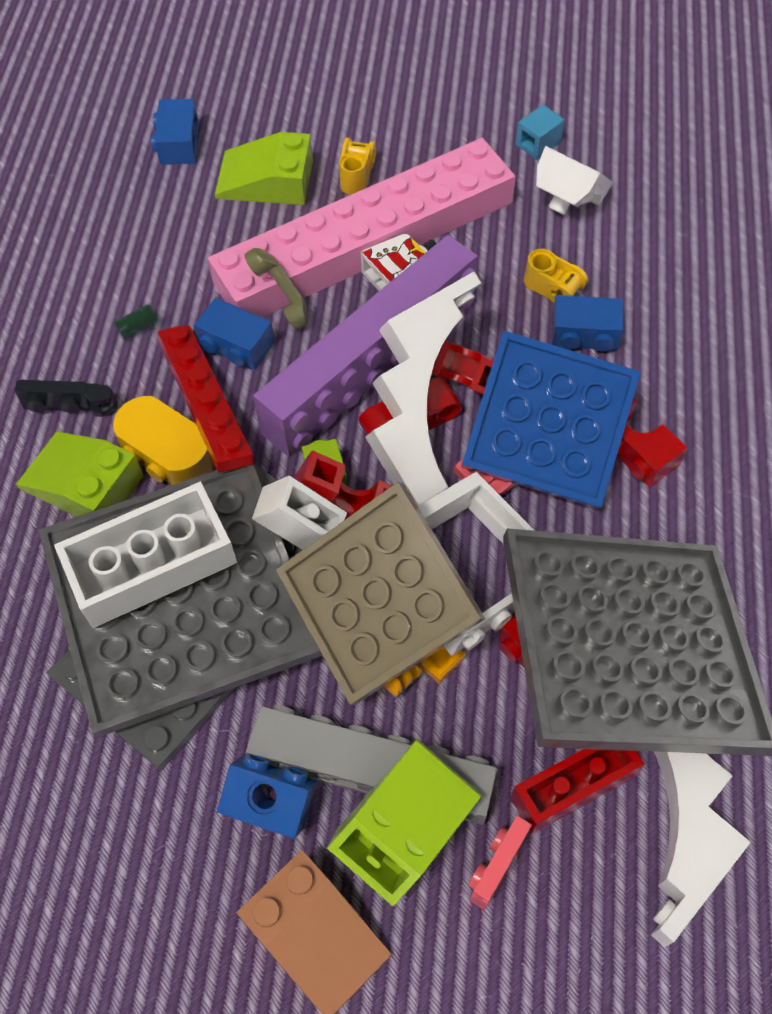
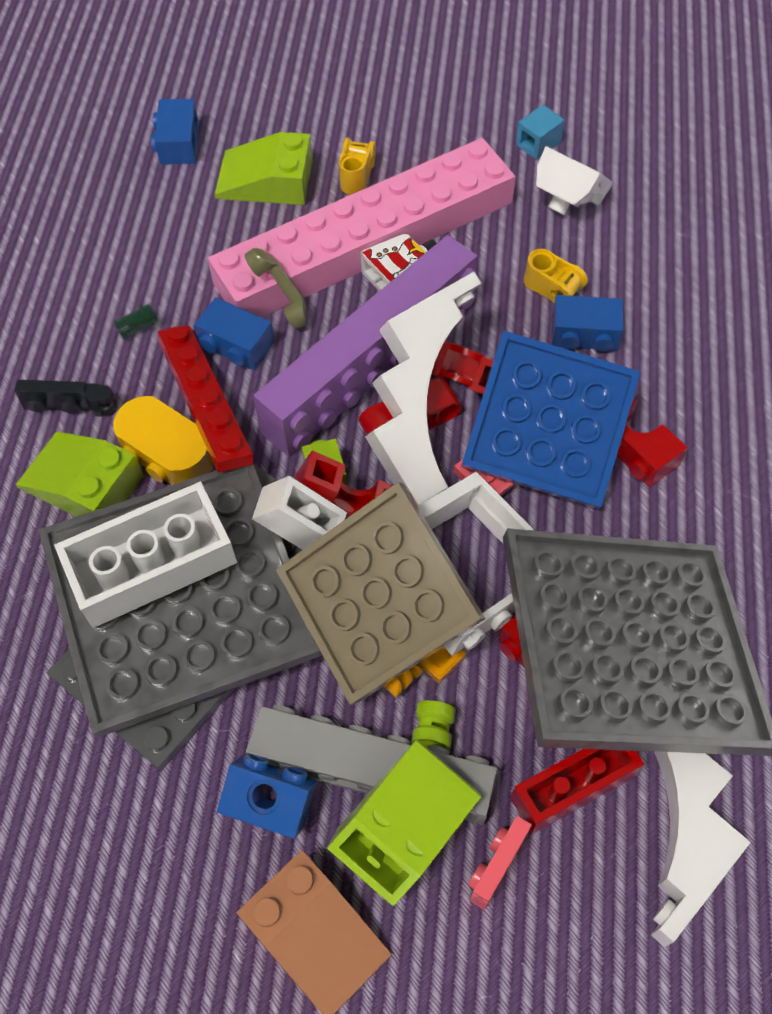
(434, 723): none -> lime wheel

